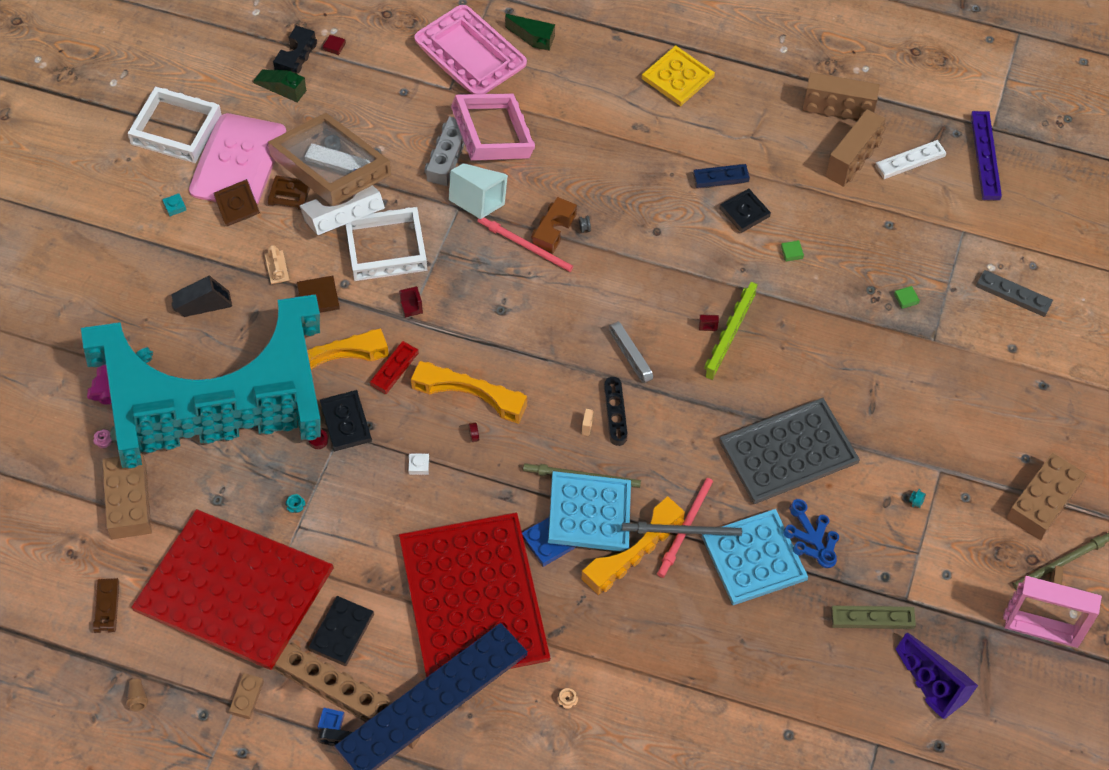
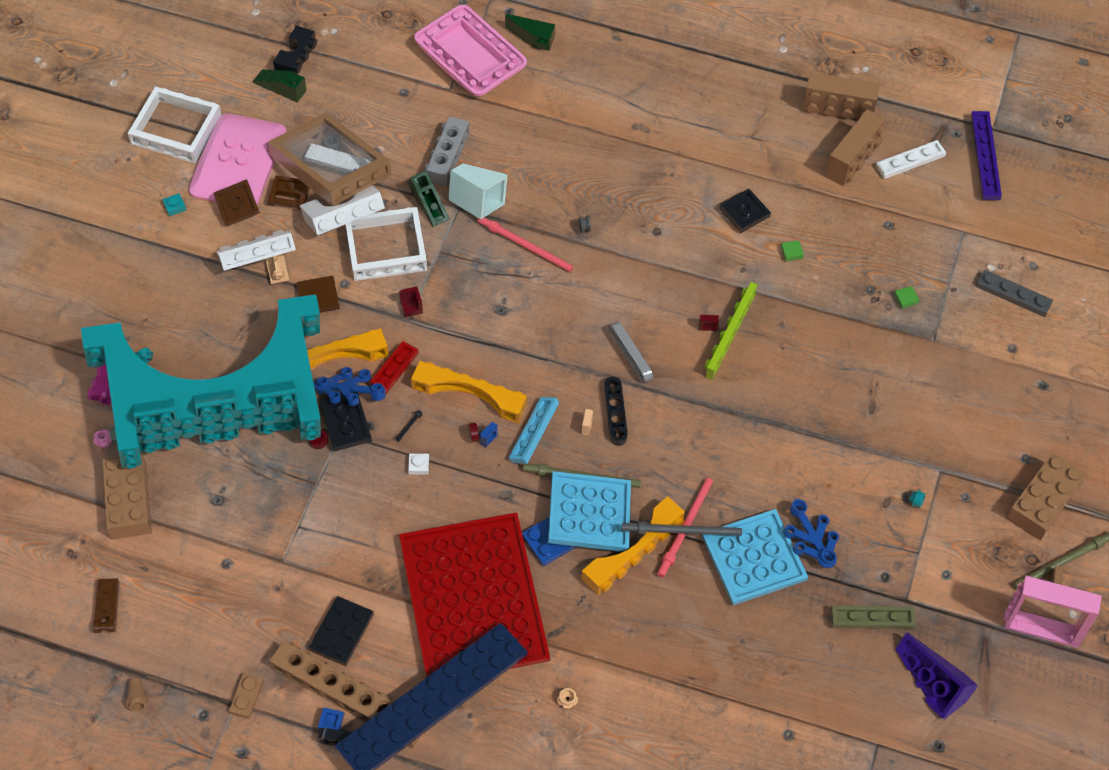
(201, 297): black slope -> none
(233, 588): red plate -> none
(256, 250): none -> white fence
(295, 498): teal plate -> none
(325, 385): none -> blue plant
(334, 44): dark red tile -> none
(418, 414): none -> black hinge
(428, 198): none -> dark green slope
(489, 434): none -> blue tile
(492, 151): bright pink window -> none
(534, 430): none -> medium azure plate
(559, 214): dark orange arch -> none
(678, 75): yellow plate -> none
(721, 175): dark blue plate -> none
(788, 450): dark grey plate -> none

